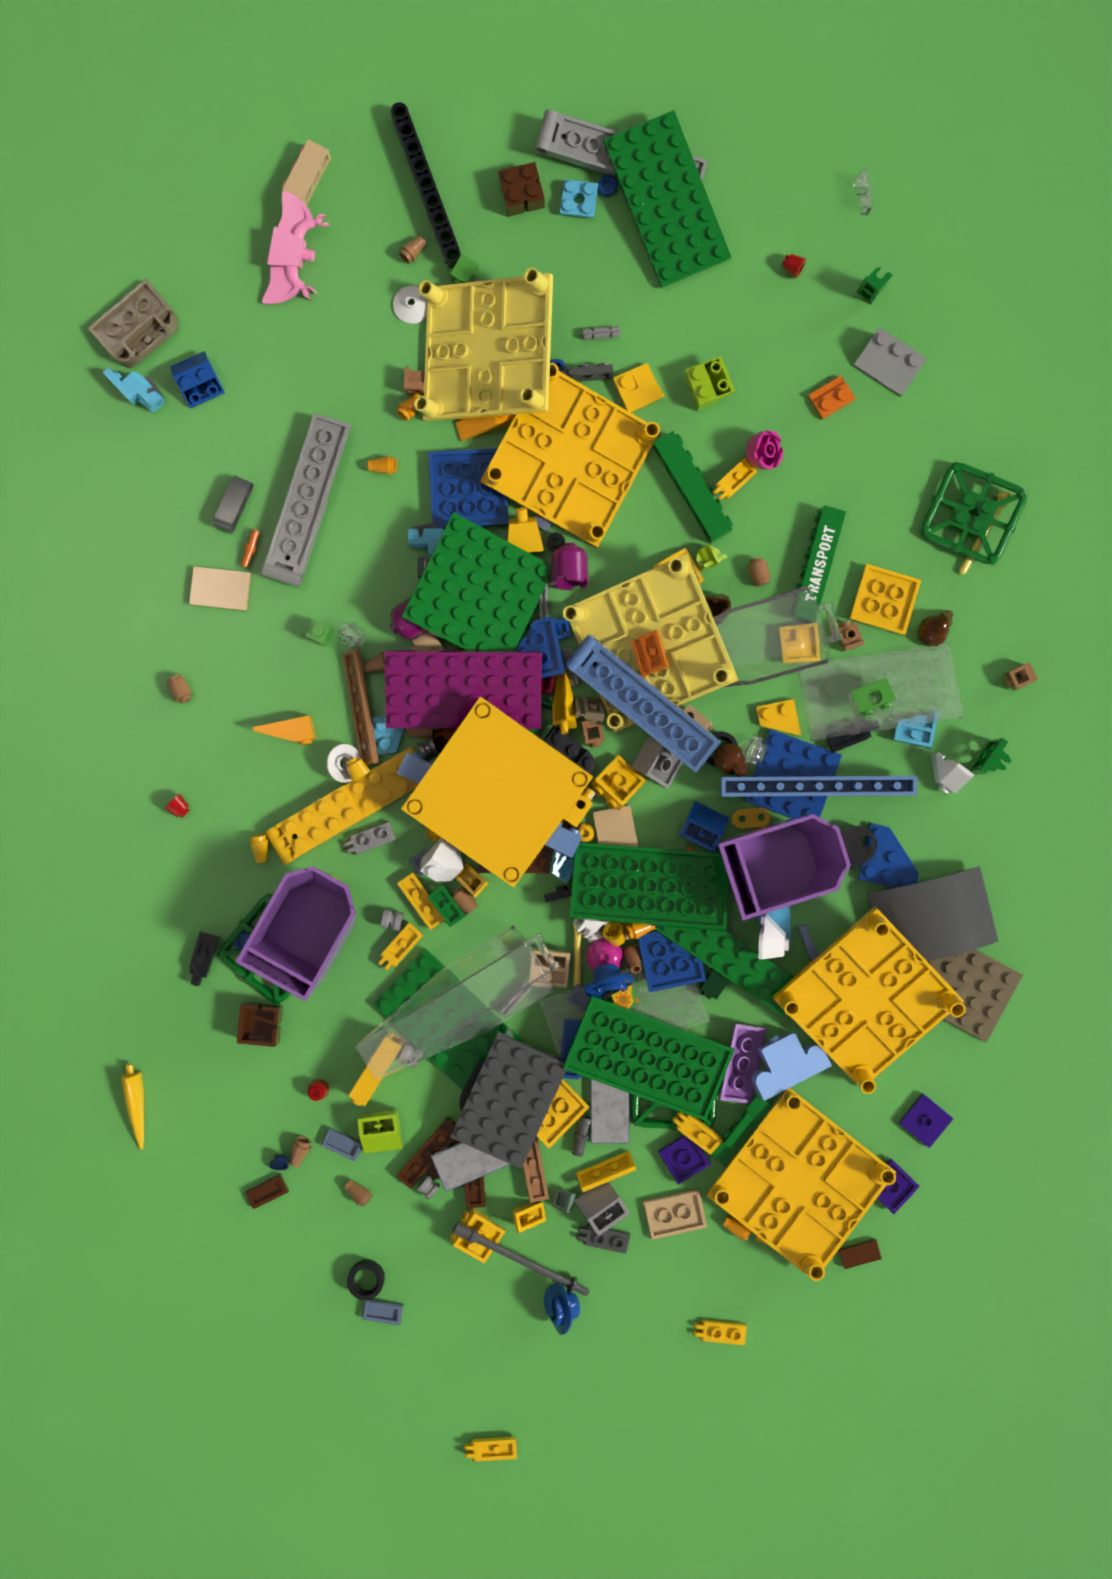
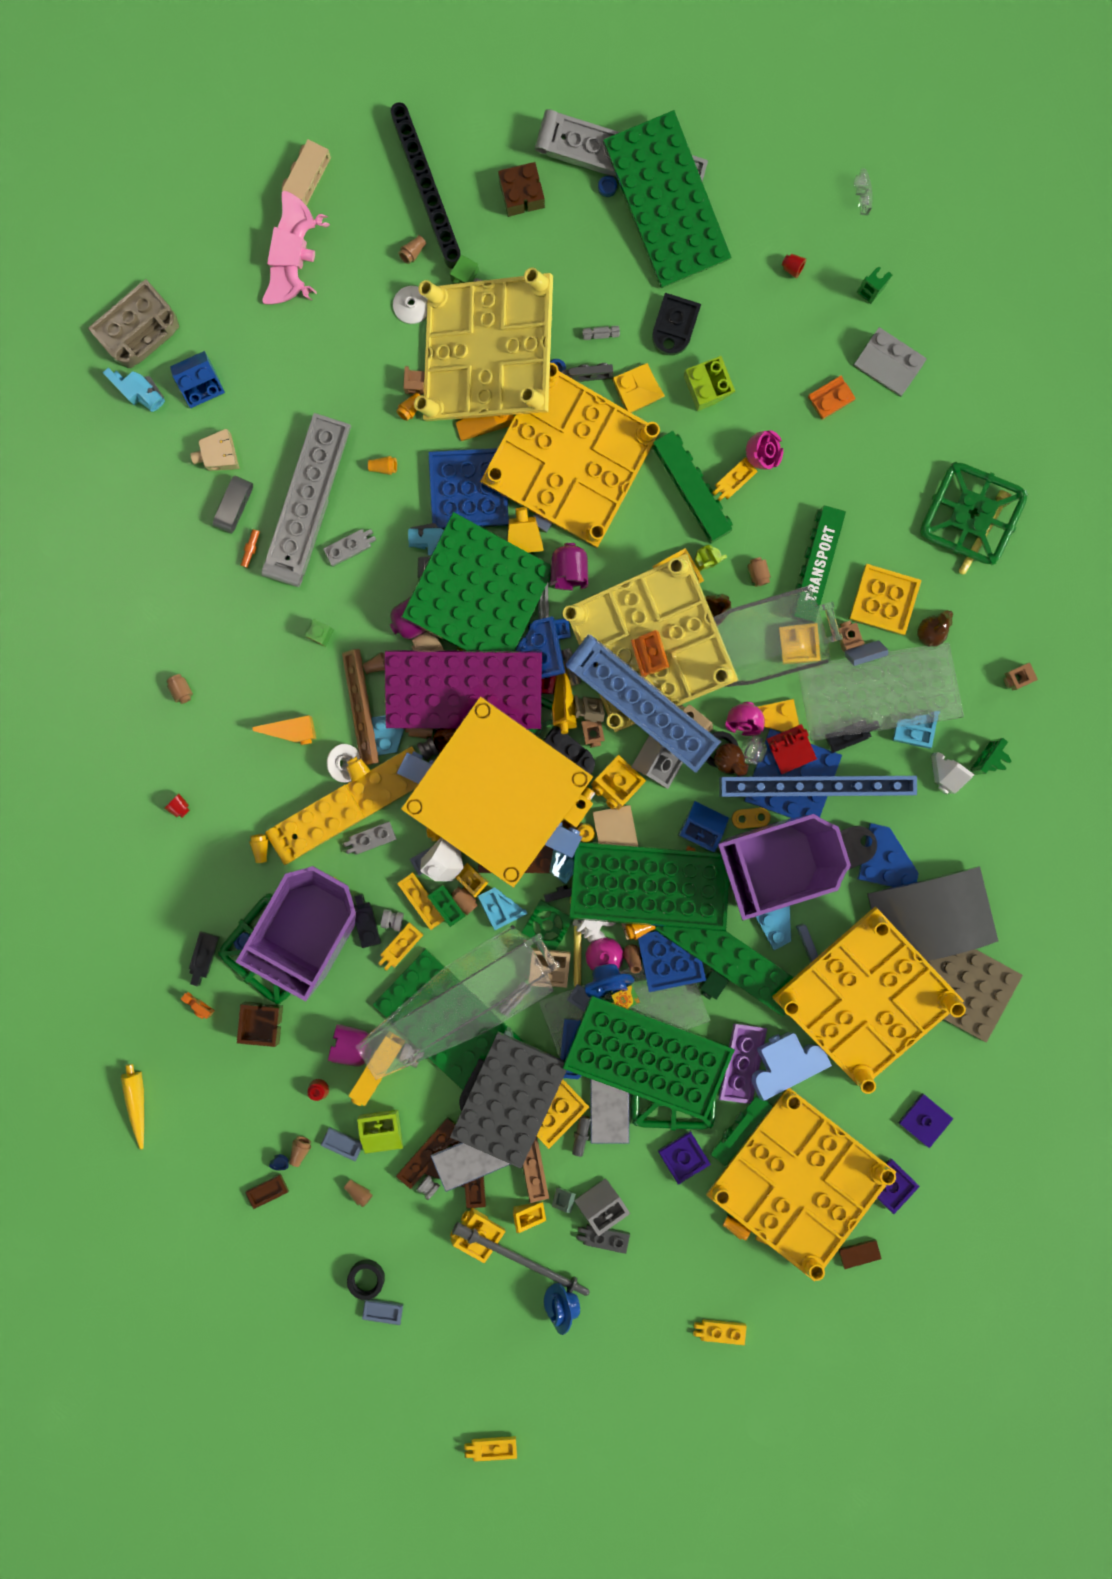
(200, 1008): none -> orange plate
(217, 452): none -> tan torso
(220, 588): tan tile -> none
(345, 1049): none -> magenta cylinder
(349, 546): none -> light grey hinge
(351, 635): clear head -> none
(366, 923): none -> black hinge
(499, 908): none -> medium azure wing
(541, 907): none -> green piece
(555, 535): black plate -> none
(579, 188): medium azure piece -> none
(606, 1171): yellow plate -> none
(614, 934): yellow hat -> none
(675, 323): none -> black plate
(675, 1214): tan tile -> none
(697, 1132): yellow hinge -> none
(745, 718): none -> dark pink cylinder
(771, 939): white slope -> none
(791, 749): none -> red hinge
(866, 653): none -> sand blue tile
(879, 689): bright green brick -> none

